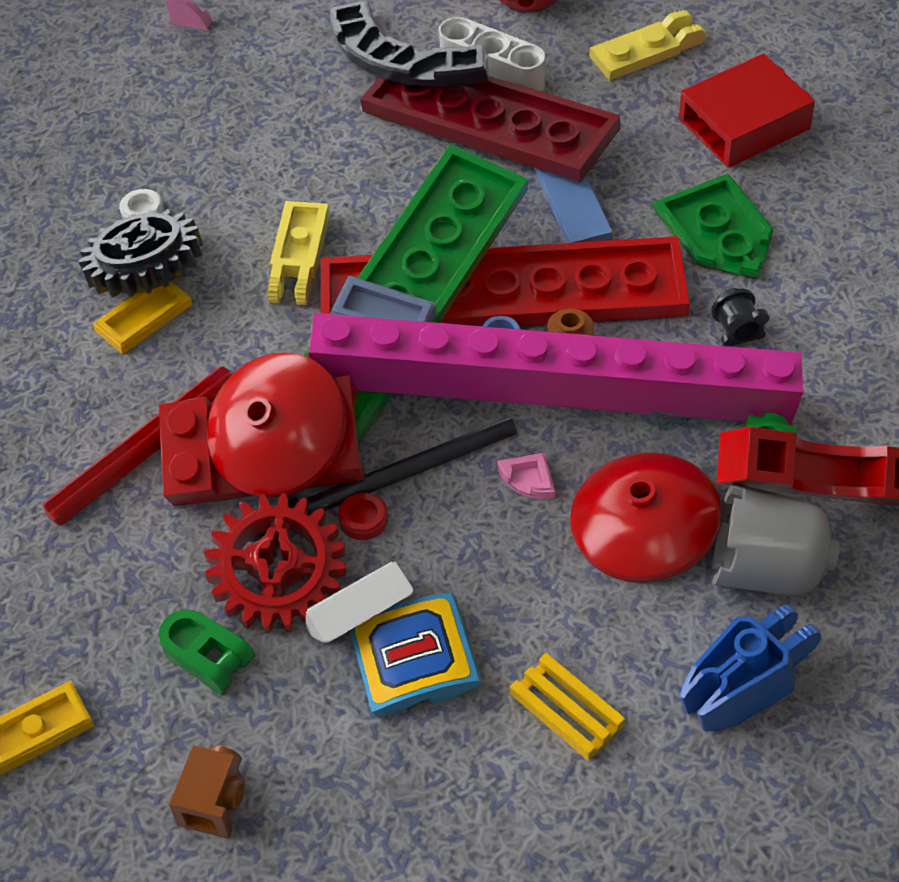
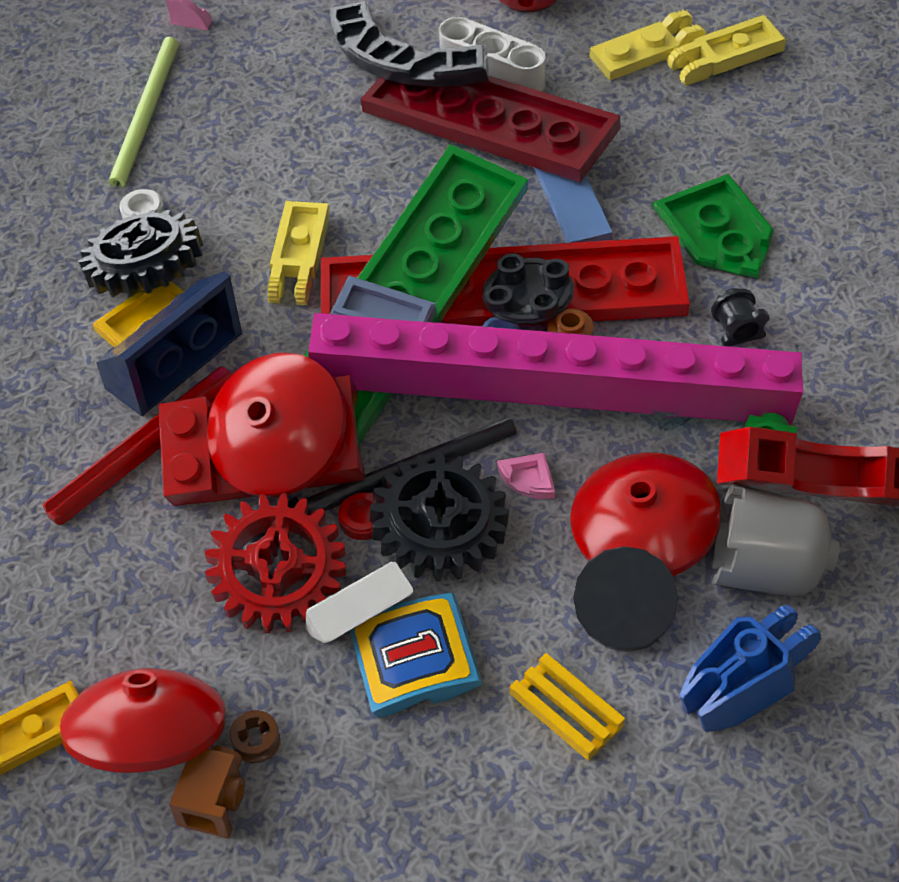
(142, 721): none -> red dish
(144, 112): none -> yellowish green piece
(172, 344): none -> dark blue slope
(188, 639): green plate -> none
(270, 740): none -> reddish brown bush
(464, 505): none -> black gear
(528, 289): none -> black dish
(625, 598): none -> black tile
(726, 49): none -> light yellow hinge
(746, 110): red brick -> none

